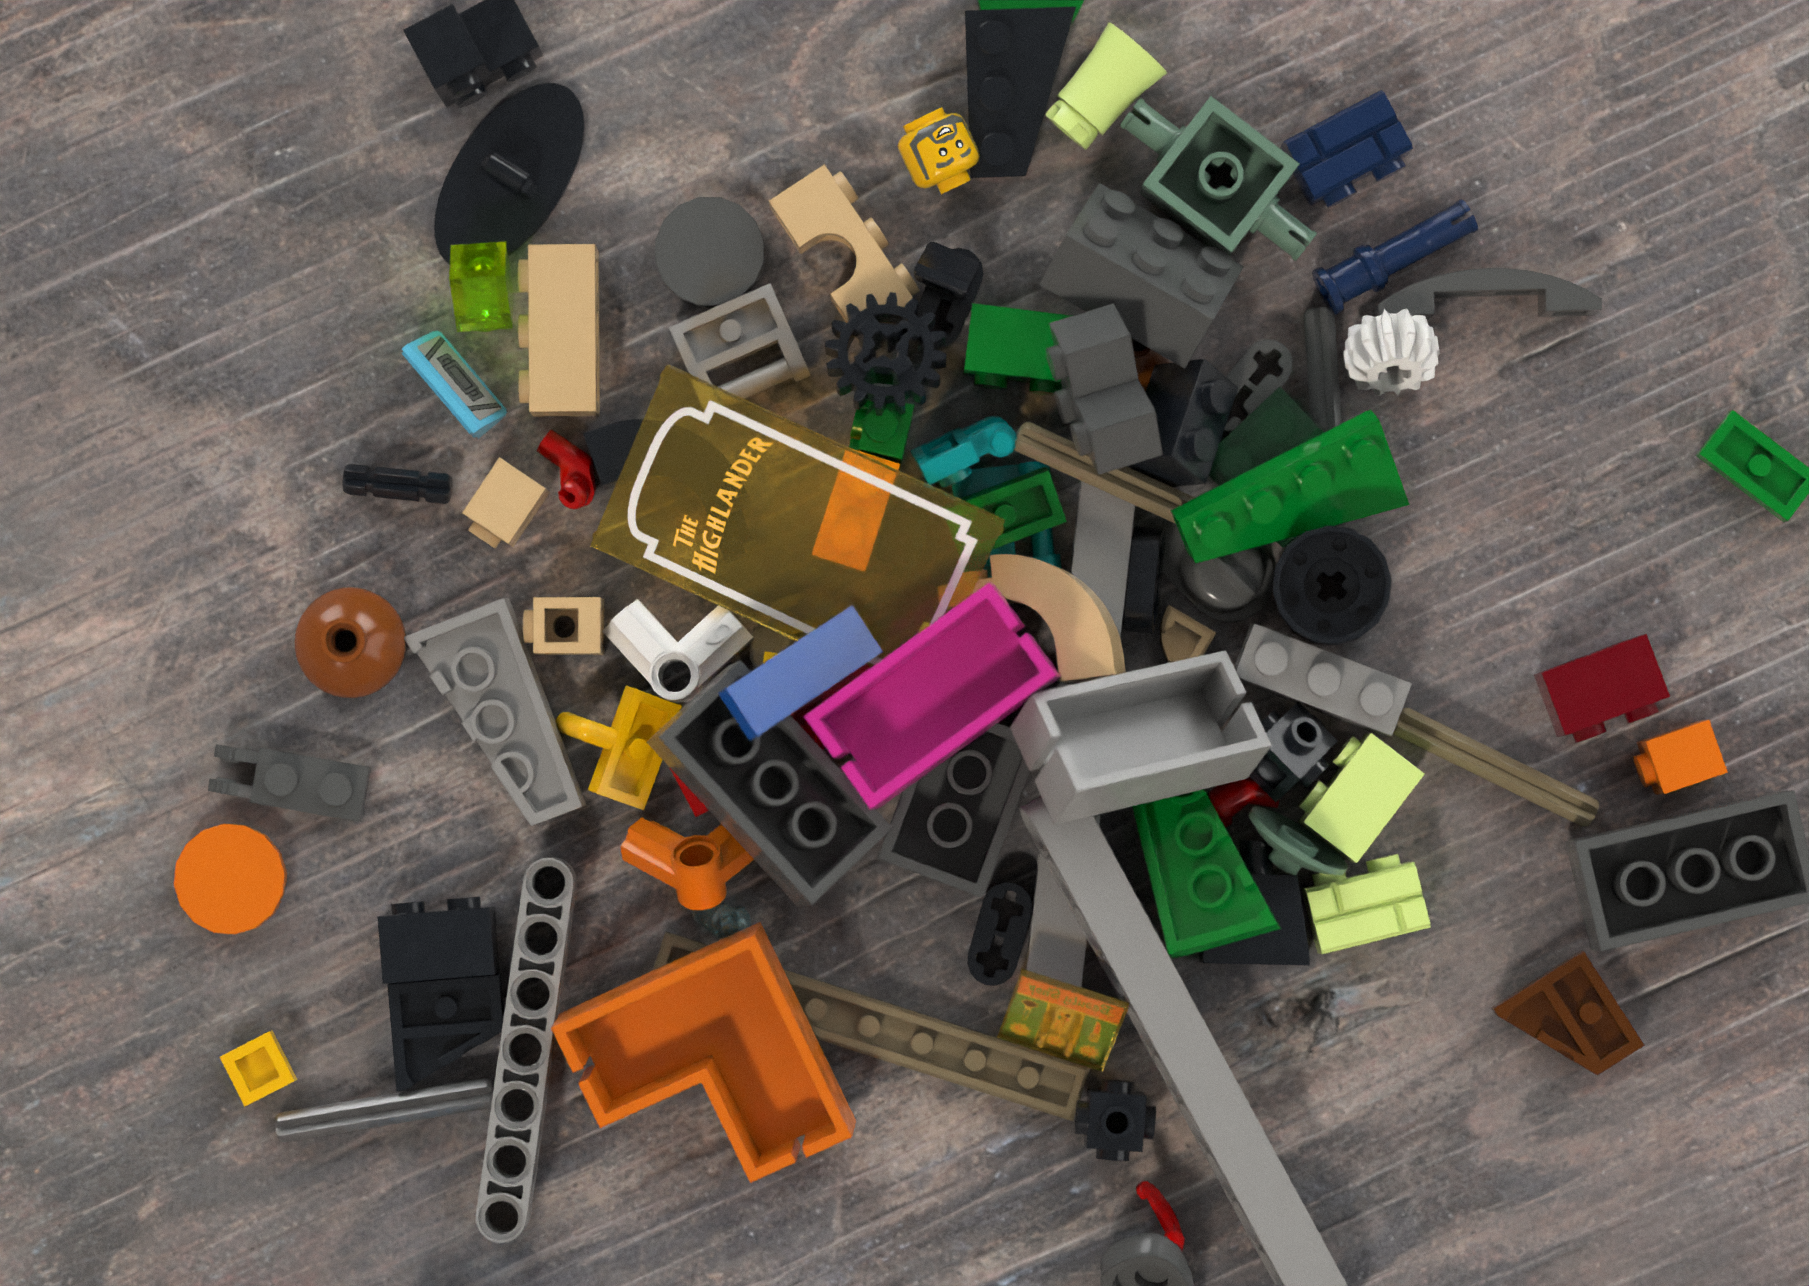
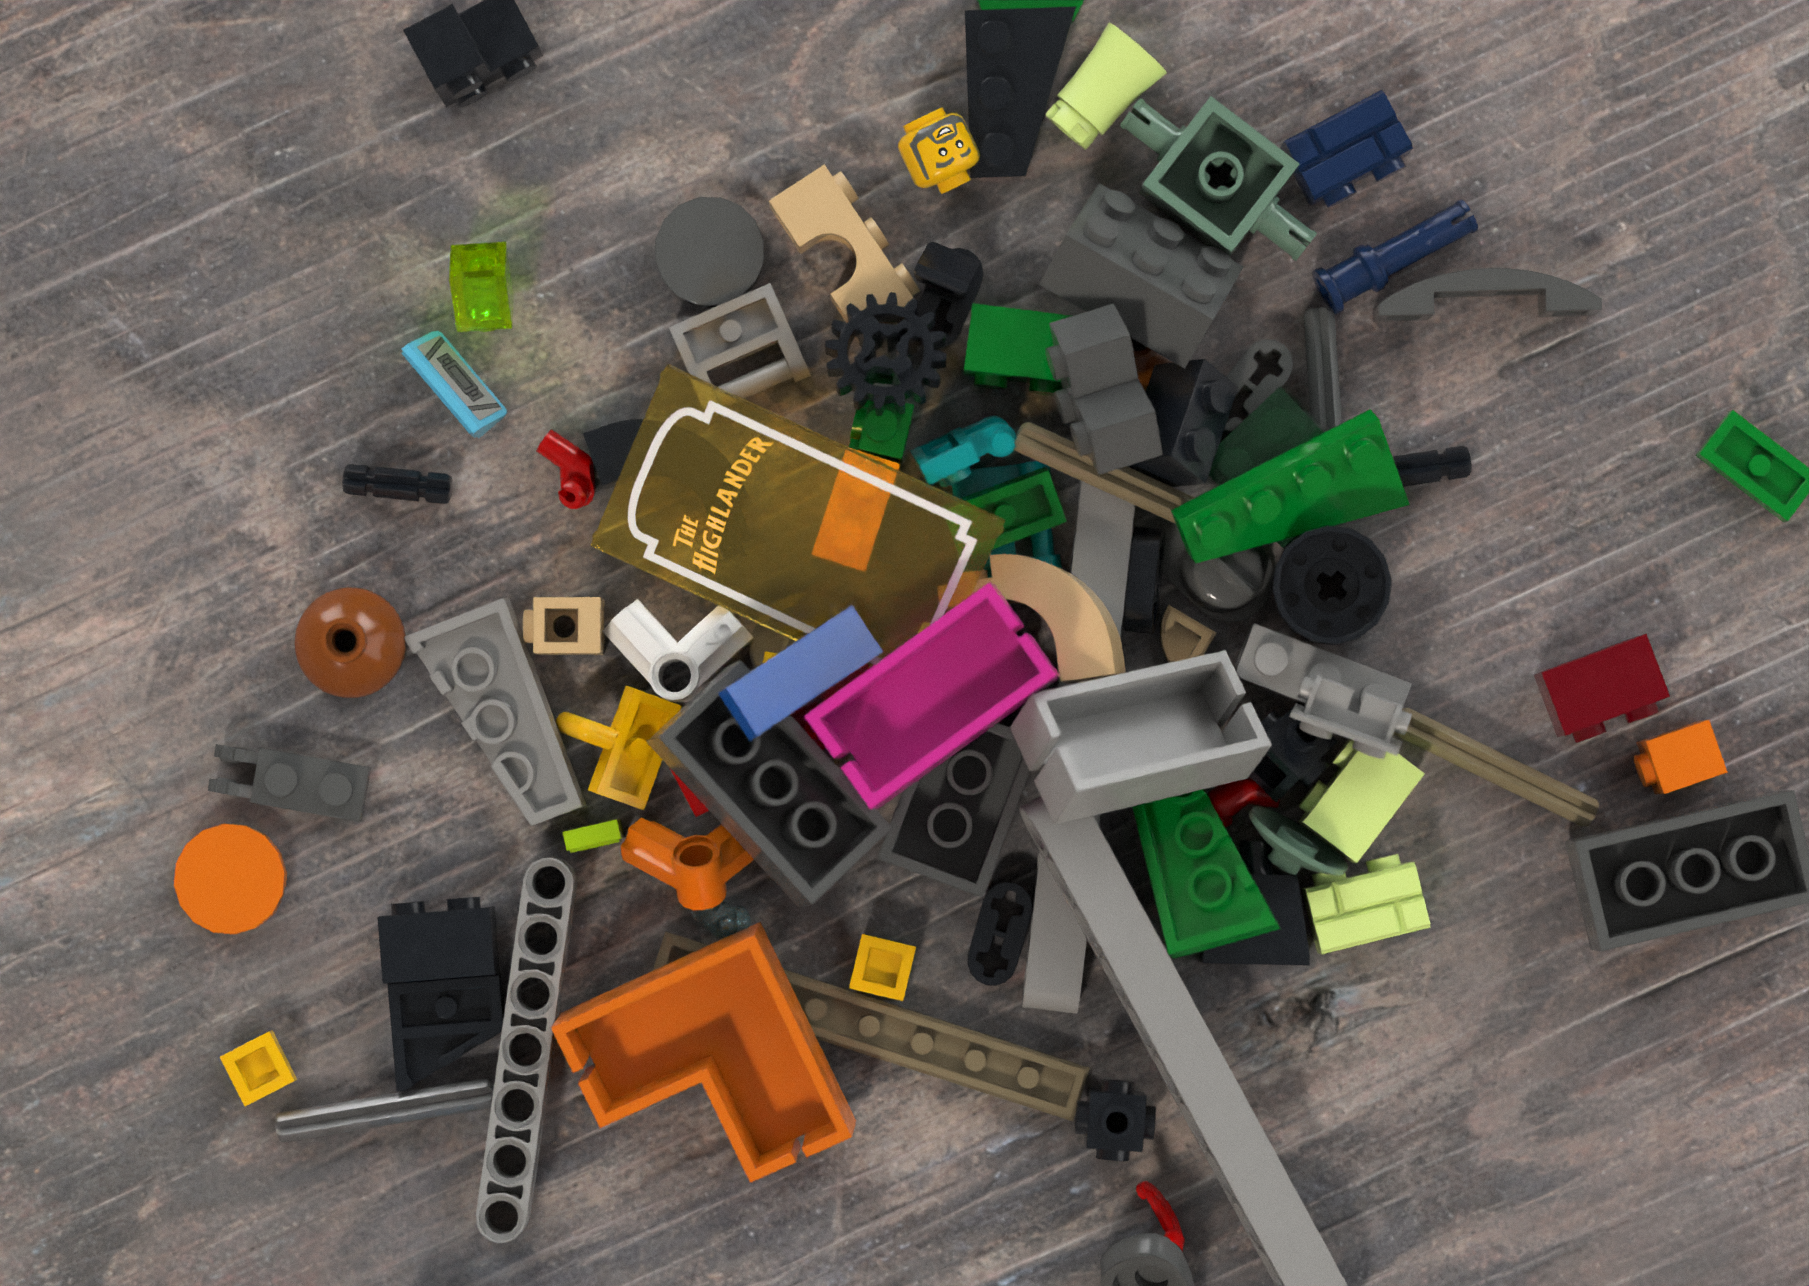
(504, 505): tan brick -> none
(511, 170): black shield -> none
(560, 330): tan brick -> none
(593, 836): none -> lime tile
(882, 967): none -> yellow plate
(1062, 1020): clear yellow piece -> none
(1329, 714): none -> light grey hinge
(1391, 352): white gear -> none
(1431, 466): none -> black axle
(1573, 1015): reddish brown wing -> none

